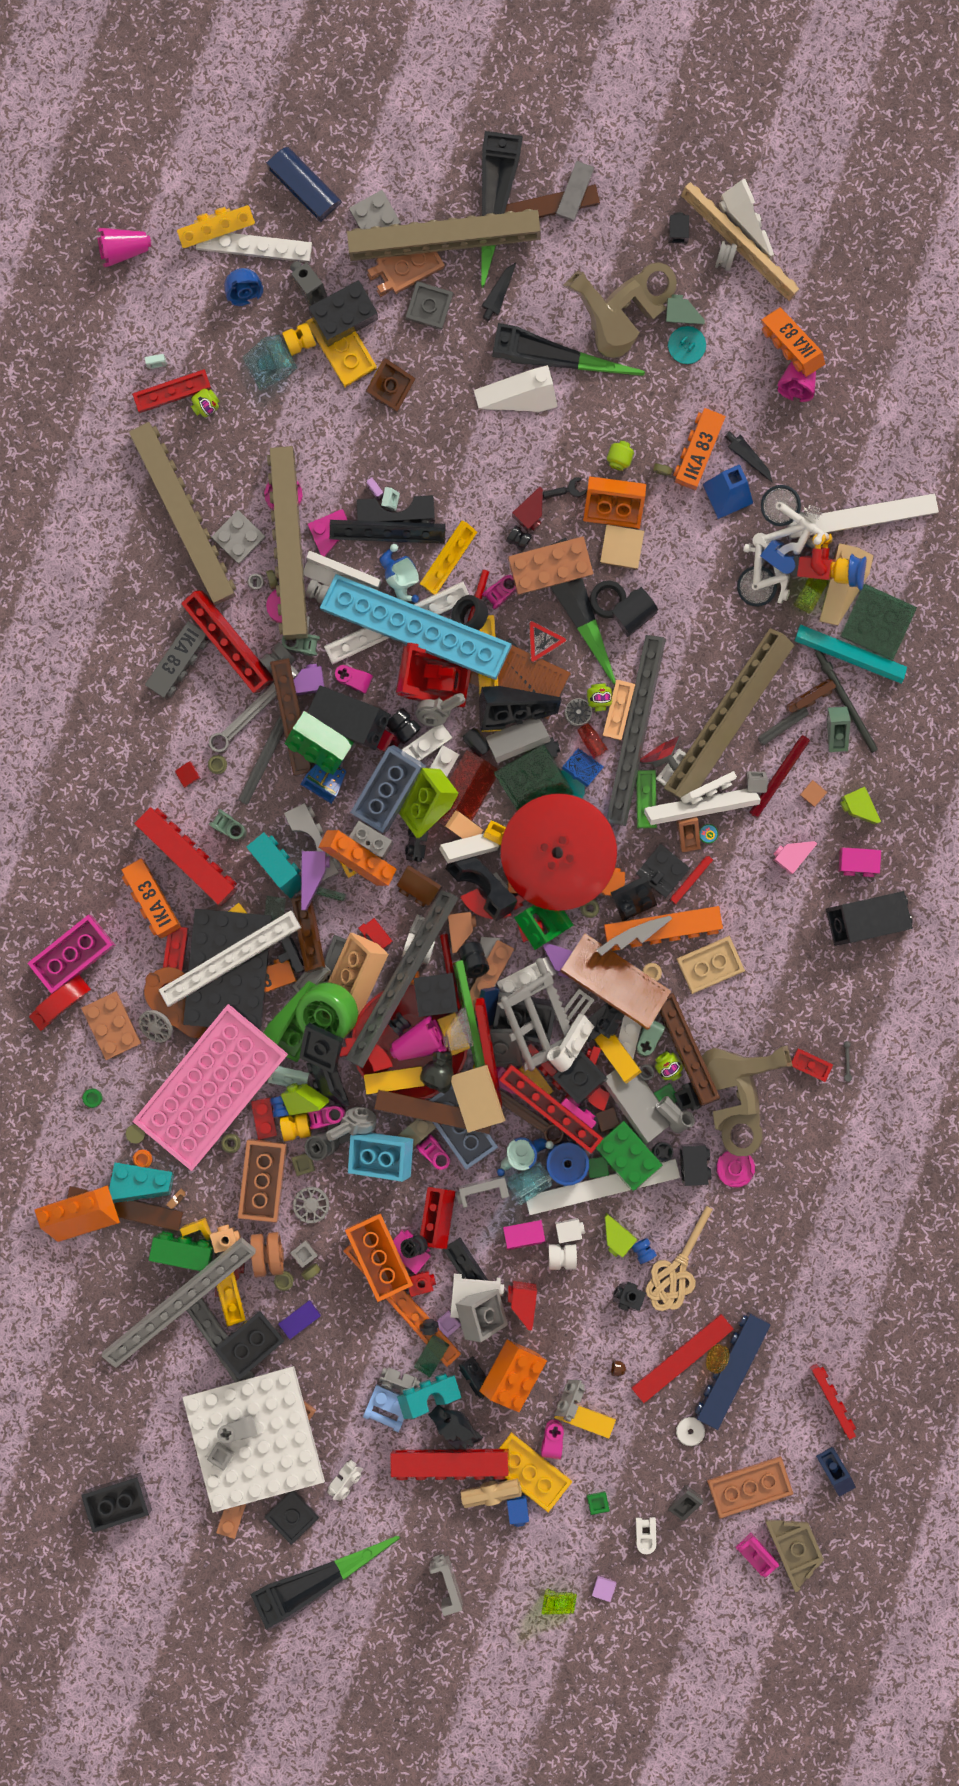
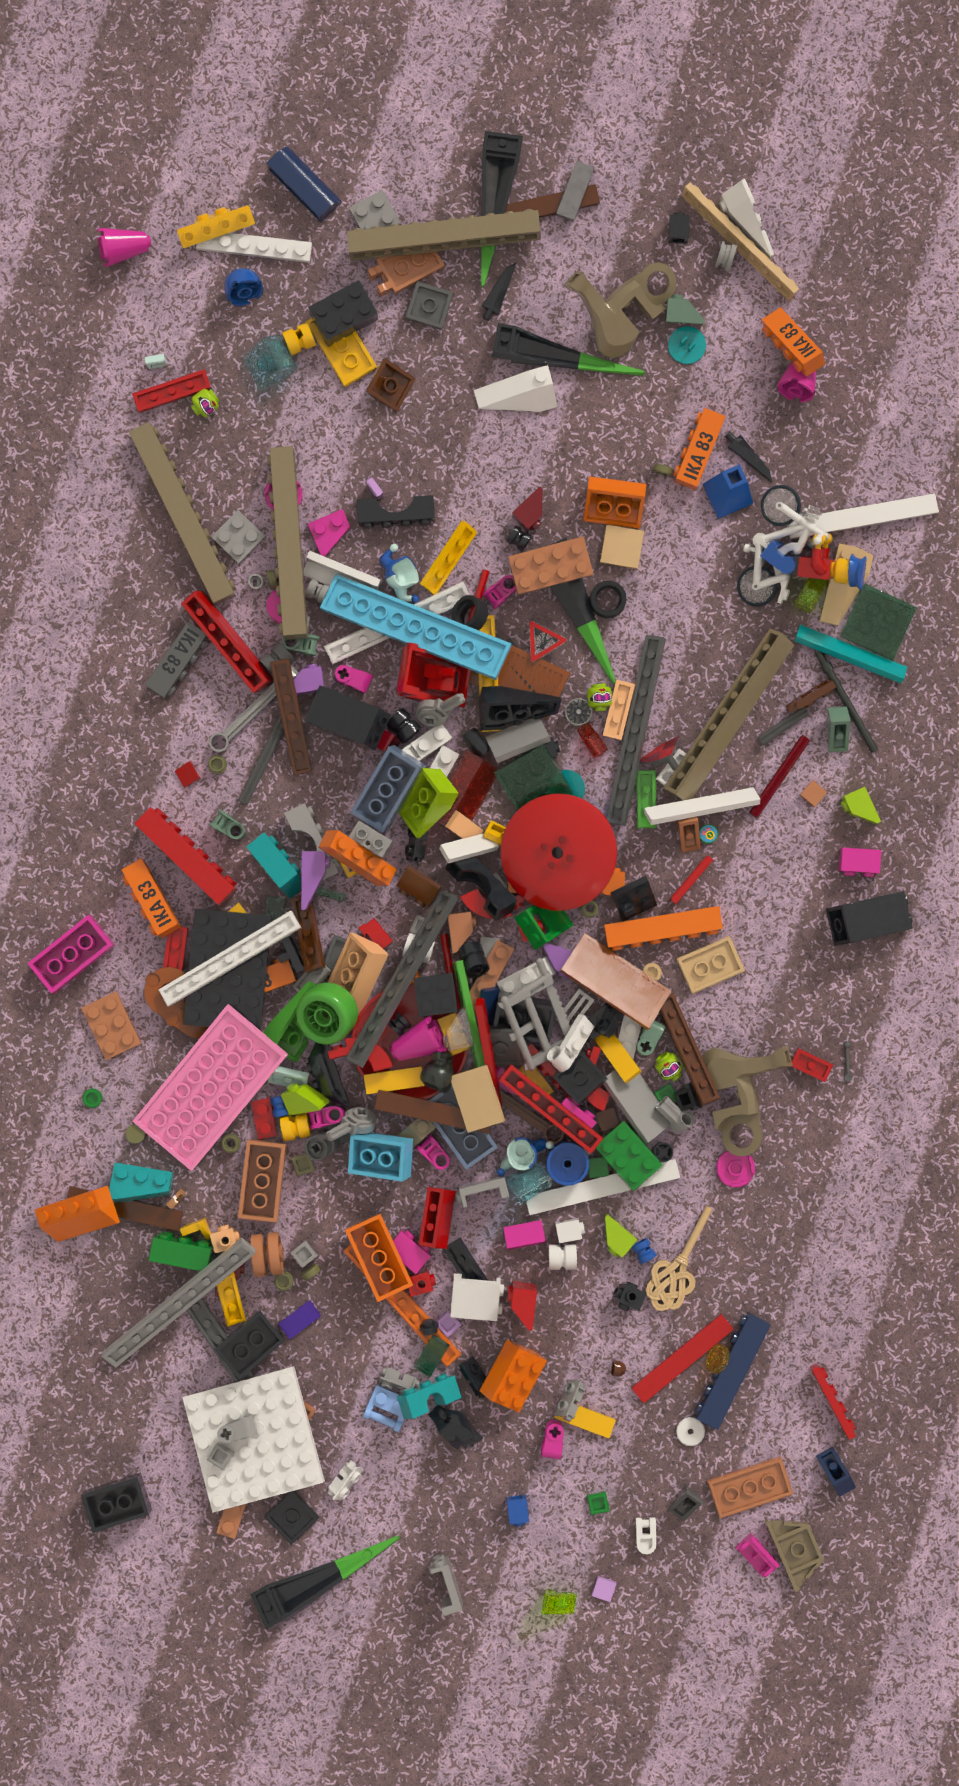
(59, 1002): red arch -> none
(142, 1158): orange plate -> none
(155, 1026): light grey wheel -> none
(308, 282): dark grey torso -> none
(311, 1205): light grey wheel -> none
(318, 743): brick -> none
(321, 1048): black hinge -> none
(323, 783): blue torso -> none
(387, 531): black tile -> none
(390, 499): light aqua tile -> none
(414, 1246): black wheel -> none
(449, 1463): red brick -> none
(481, 1315): light grey slope -> none
(491, 1493): tan piece -> none
(536, 1475): yellow tile -> none
(563, 490): black piece -> none
(582, 767): blue piece -> none
(620, 455): lime head -> none
(634, 611): black brick -> none
(640, 932): light grey slope -> none
(644, 1075): dark grey hinge -> none
(663, 870): black hinge -> none
(694, 1164): black brick -> none
(709, 789): white tile -> none
(757, 782): light grey slope -> none
(793, 855): bright pink slope -> none

